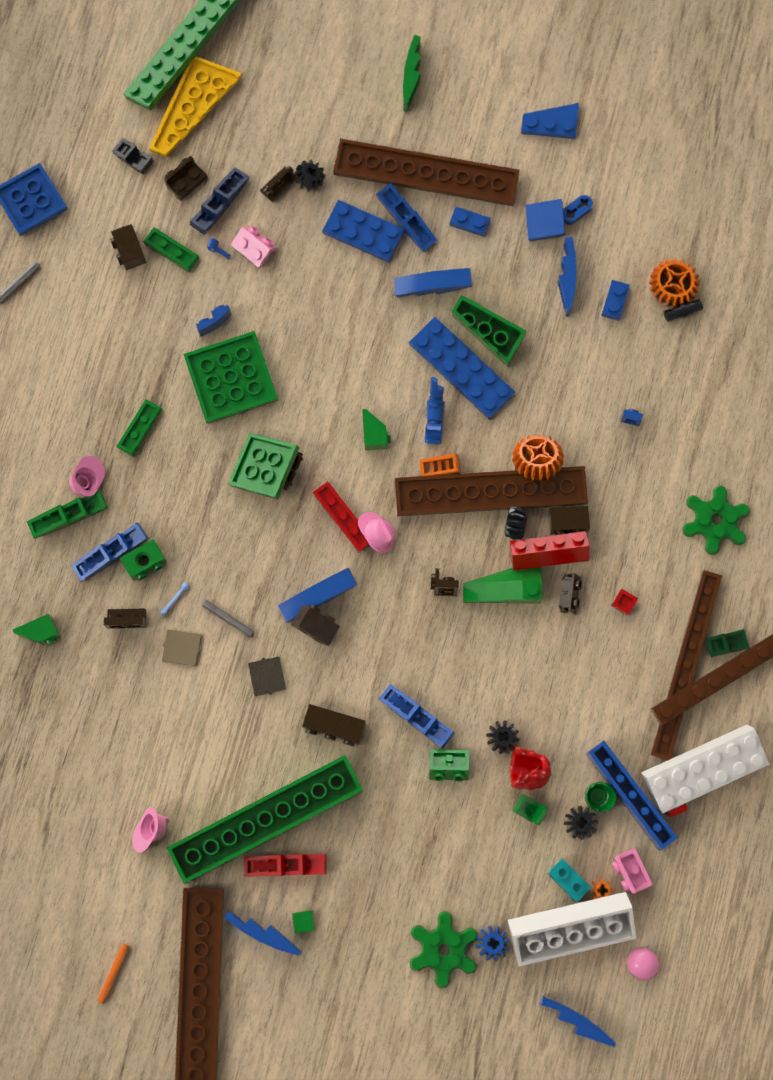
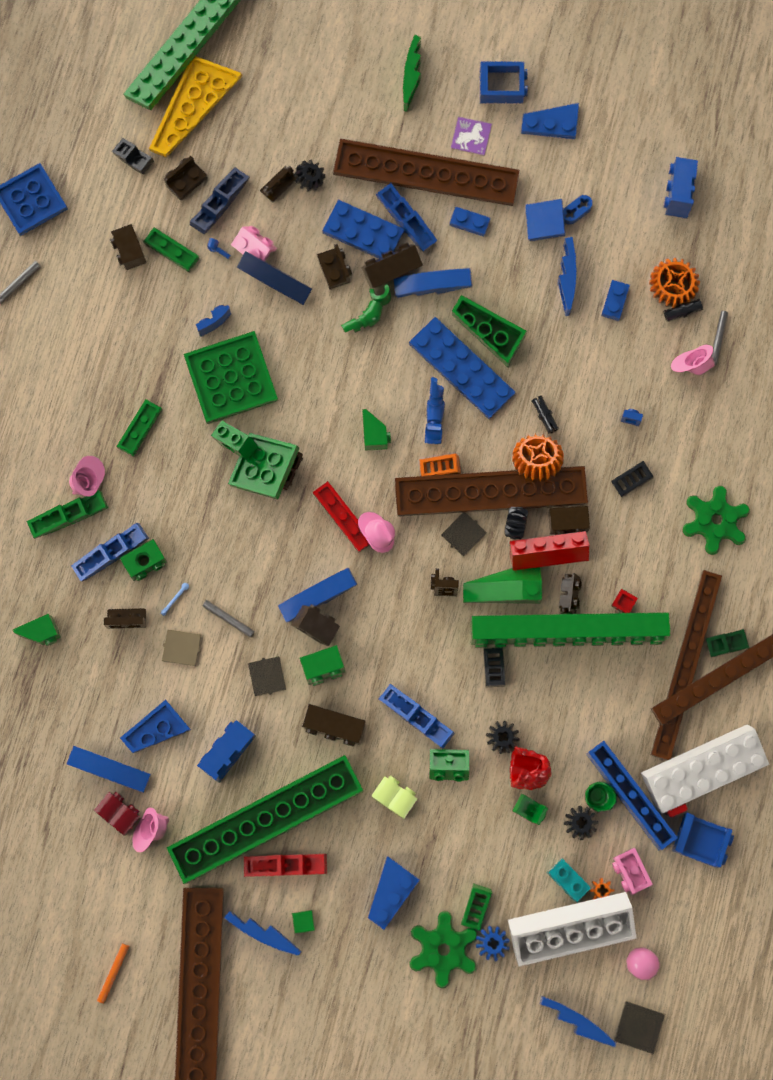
(108, 769): none -> blue slope
(117, 812): none -> dark red brick
(155, 728): none -> blue wing
(226, 750): none -> blue wedge
(234, 440): none -> green brick
(274, 277): none -> dark blue slope
(322, 665): none -> green brick
(334, 267): none -> dark brown bracket
(372, 313): none -> green piece
(391, 265): none -> dark brown brick
(391, 892): none -> blue wedge
(394, 797): none -> yellowish green brick
(463, 534): none -> clear smoke piece
(471, 135): none -> medium lavender sticker
(482, 890): none -> green slope
(494, 683): none -> black slope
(512, 97): none -> blue window
(545, 414): none -> black pin
(569, 628): none -> green brick
(639, 1027): none -> clear smoke tile
(643, 466): none -> black slope
(681, 187): none -> blue wedge
(695, 361): none -> bright pink piece
(703, 841): none -> blue panel
(719, 335): none -> flat silver bar

